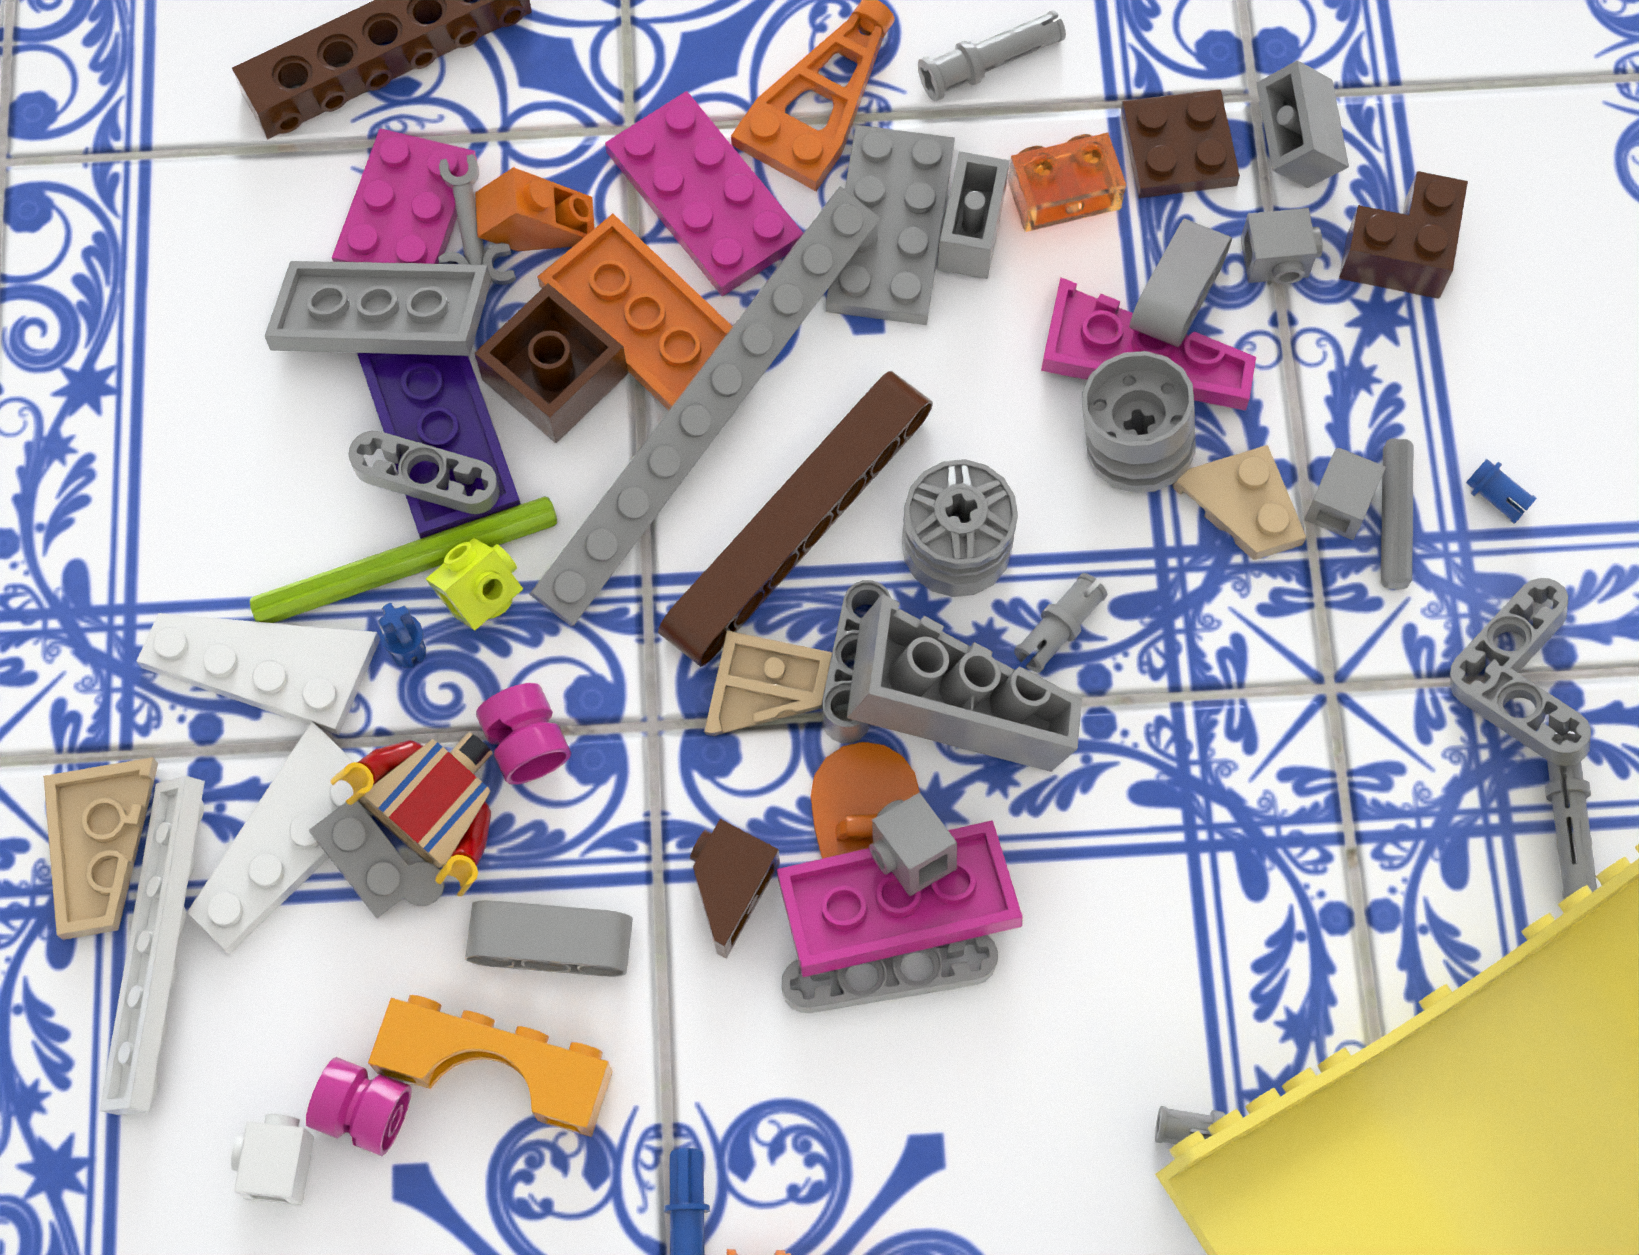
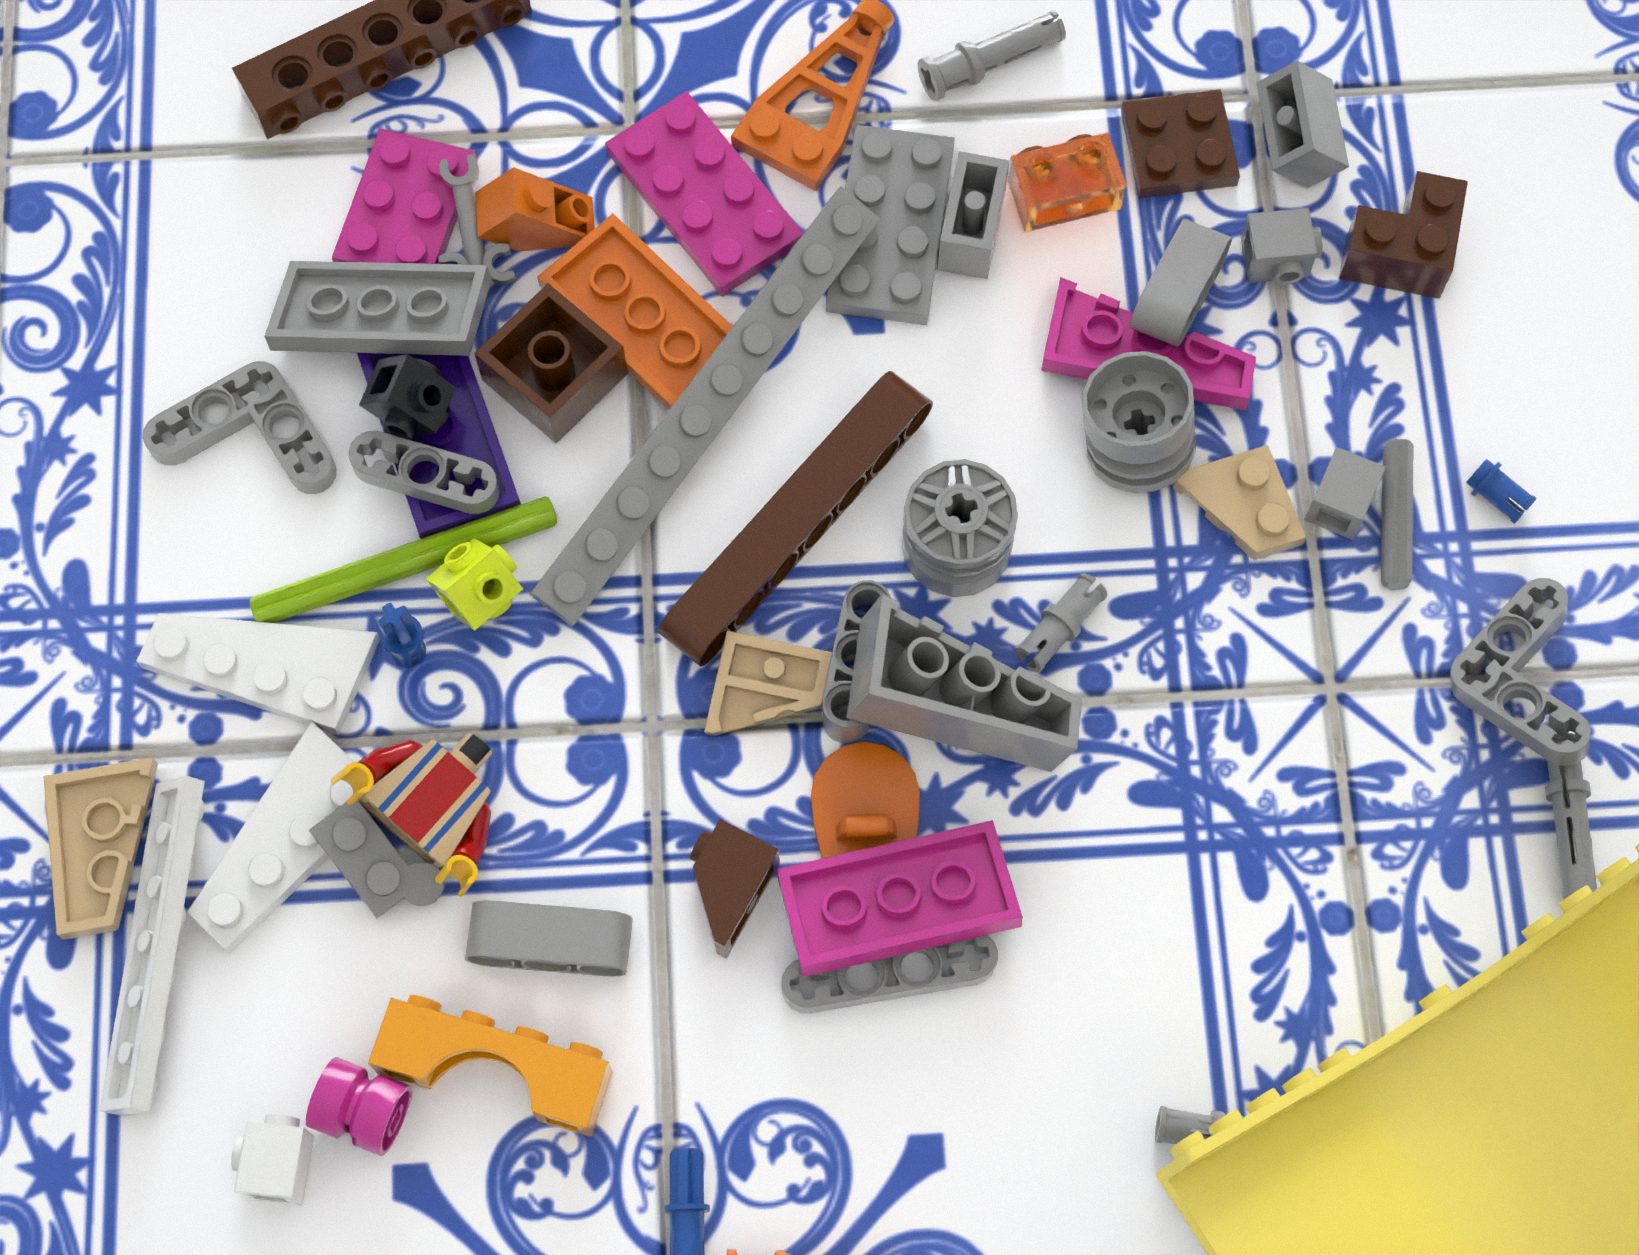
(258, 409): none -> light grey beam
(408, 396): none -> black brick
(521, 728): dark pink wheel -> none
(912, 844): light grey brick -> none

